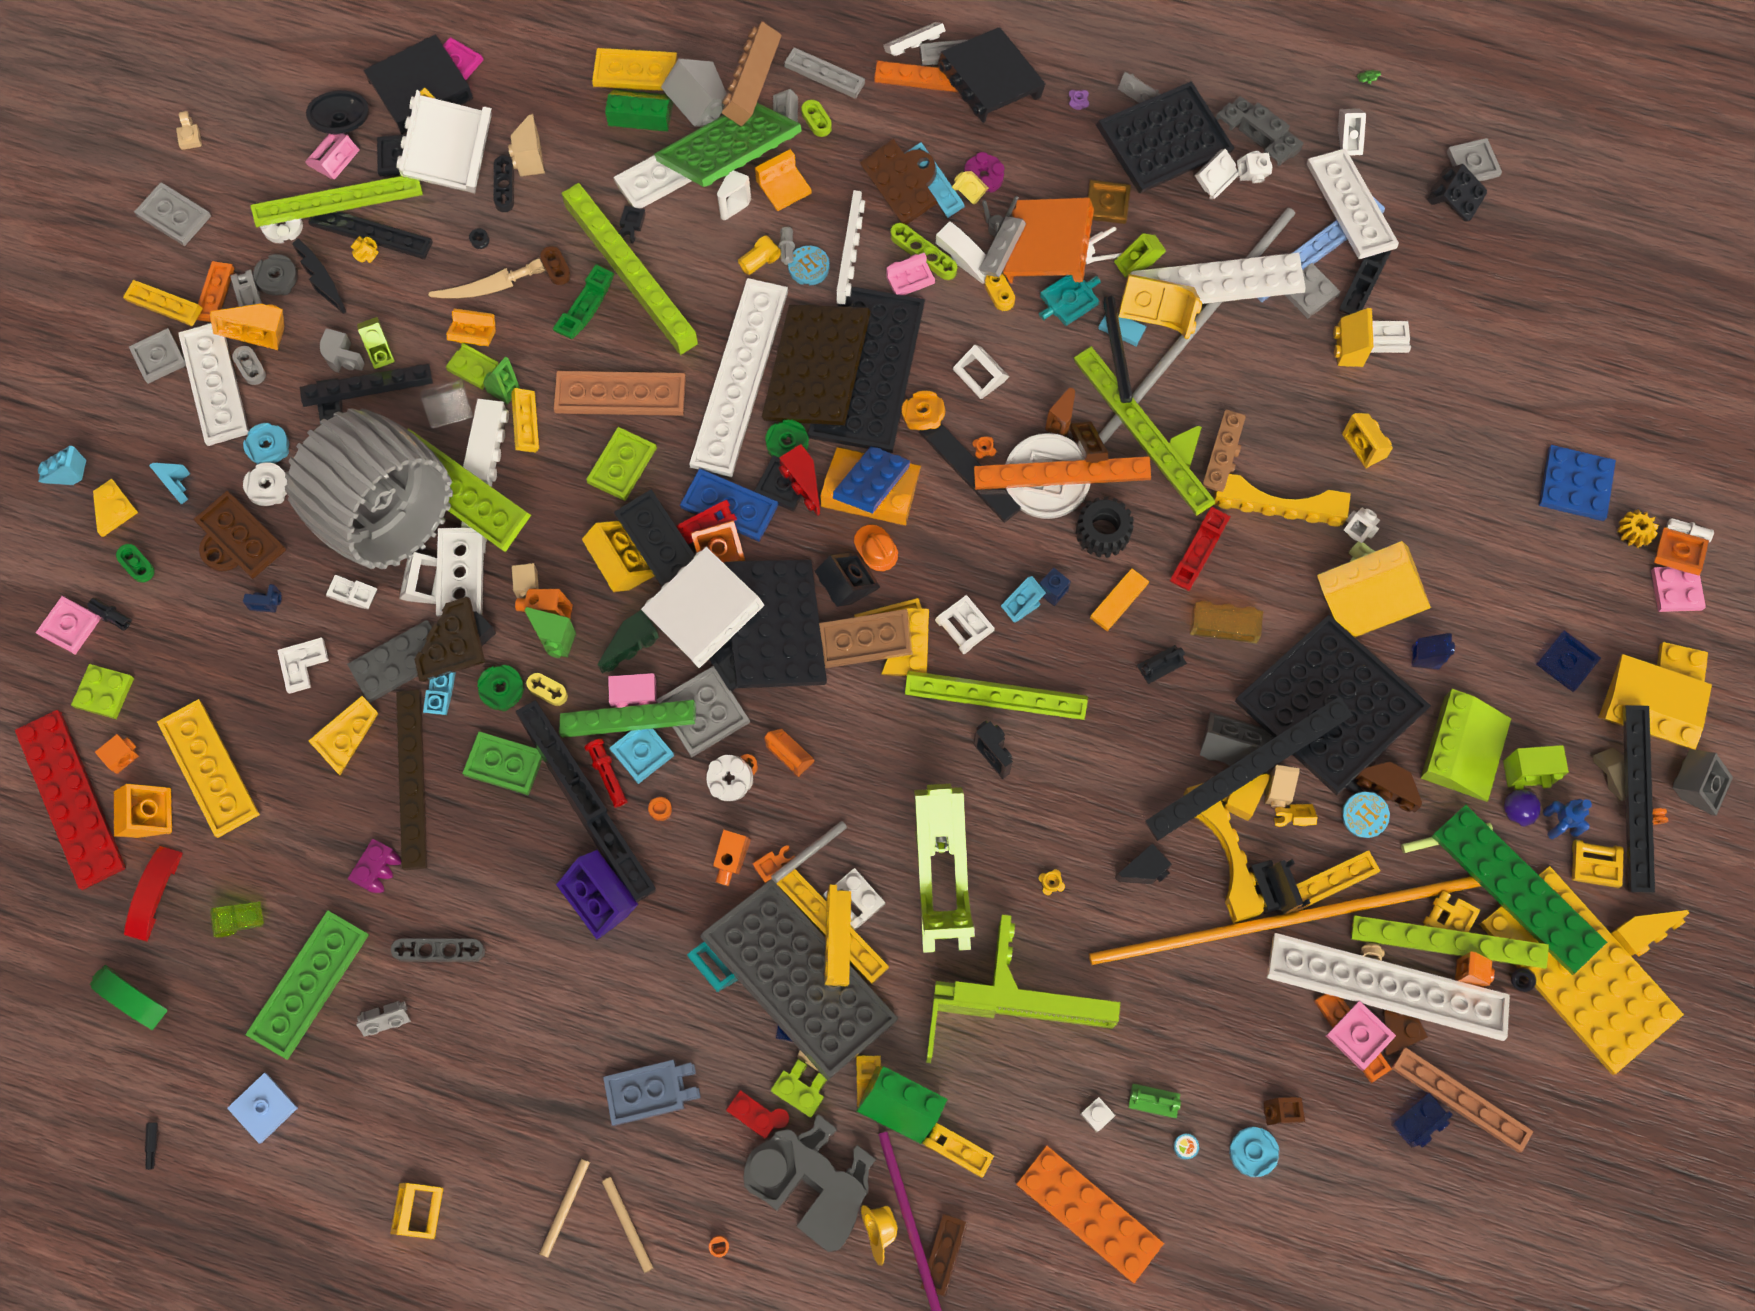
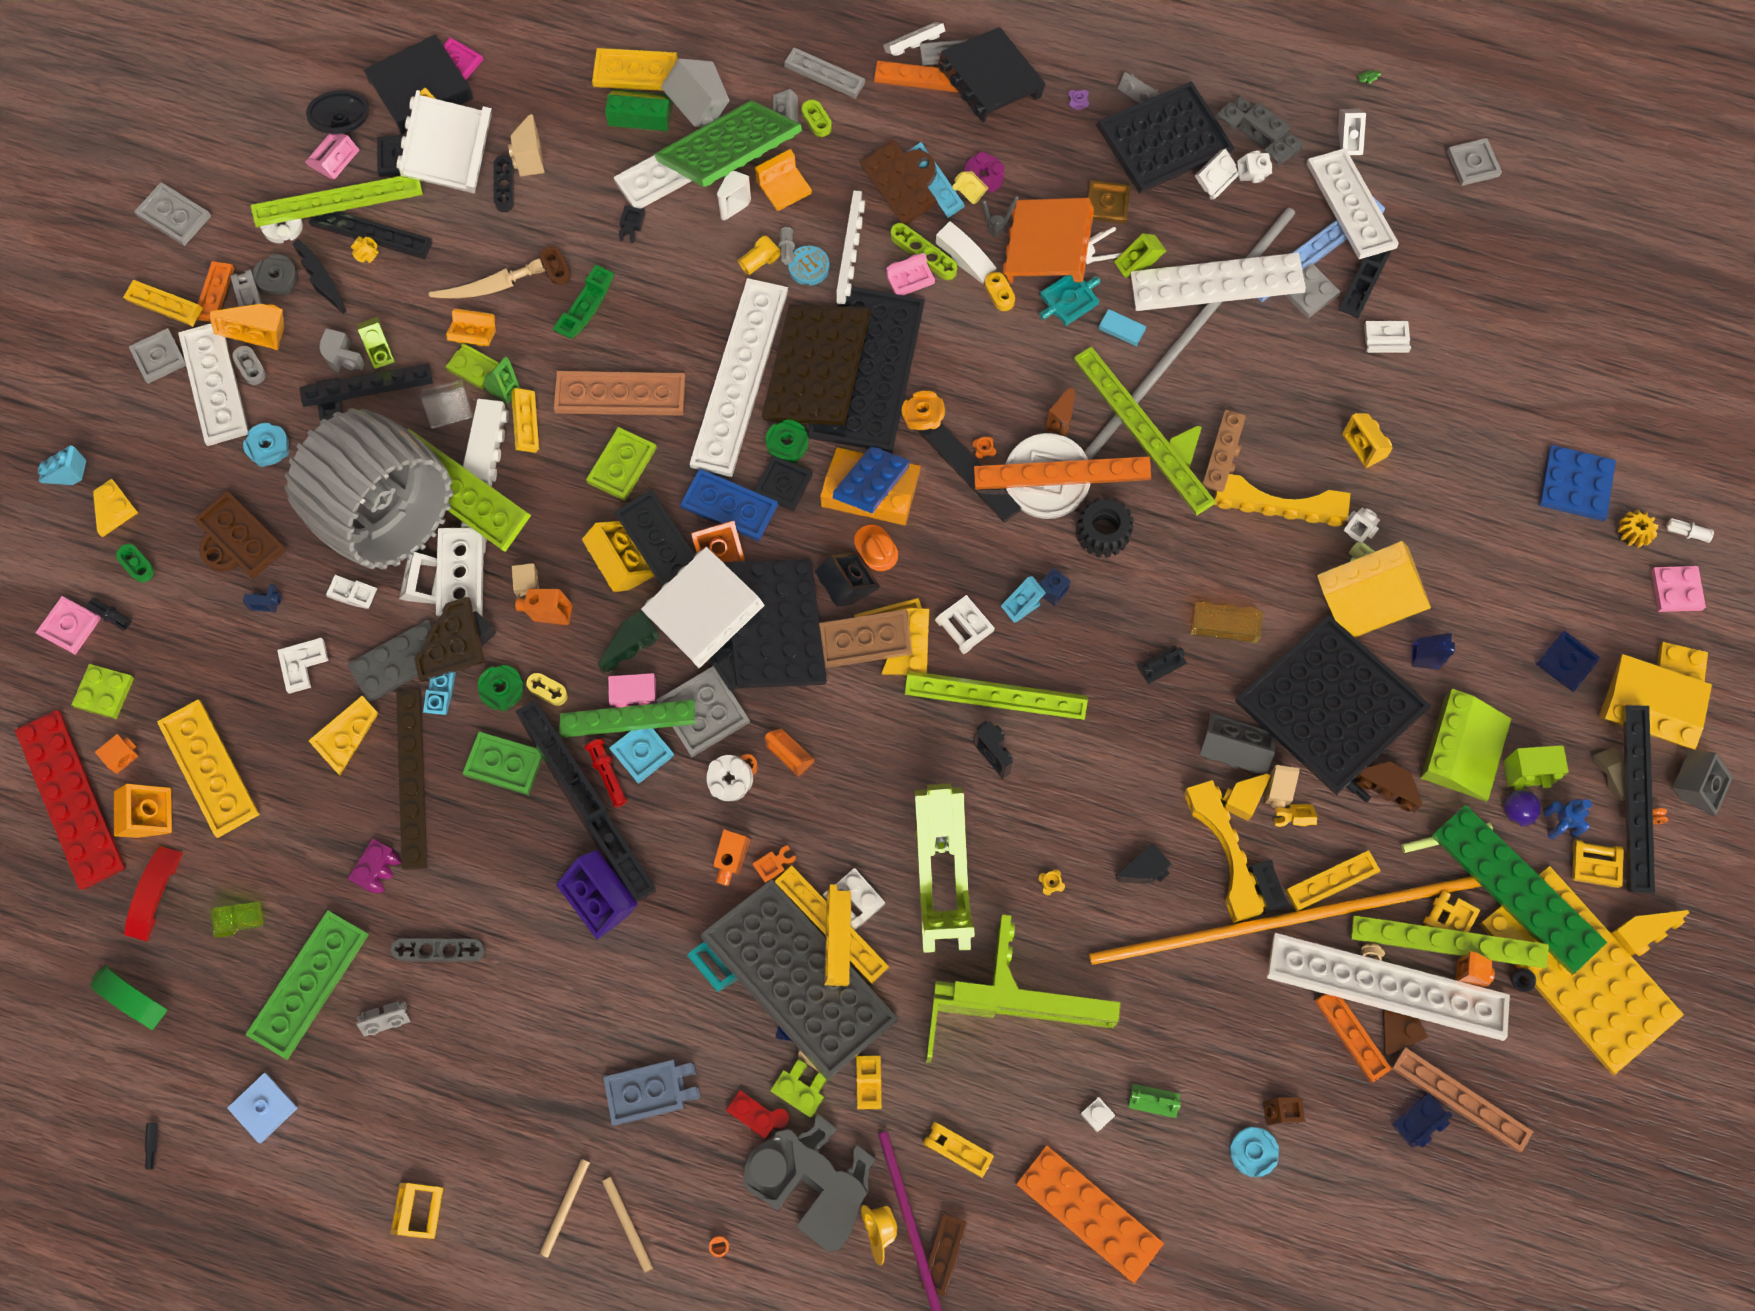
(171, 476): medium azure slope -> none
(188, 134): tan plate -> none
(265, 496): white plate -> none
(475, 243): black bush -> none
(553, 631): bright green slope -> none
(630, 269): lime brick -> none
(660, 808): orange tile -> none
(705, 519): red plate -> none
(751, 73): medium nougat brick -> none
(800, 469): red slope -> none
(808, 852): light grey bar -> none
(901, 1104): green slope -> none
(988, 362): white tile -> none
(1002, 246): light grey plate -> none
(1089, 442): reddish brown plate -> none
(1117, 349): black axle -> none
(1119, 599): light orange tile -> none
(1160, 303): yellow bracket -> none
(1186, 1146): tile -> none
(1200, 549): red slope -> none
(1248, 768): black plate -> none
(1285, 887): black hinge -> none
(1354, 338): yellow slope -> none
(1360, 1036): bright pink plate -> none
(1365, 814): medium azure tile -> none
(1459, 190): black bracket -> none
(1681, 551): orange plate -> none

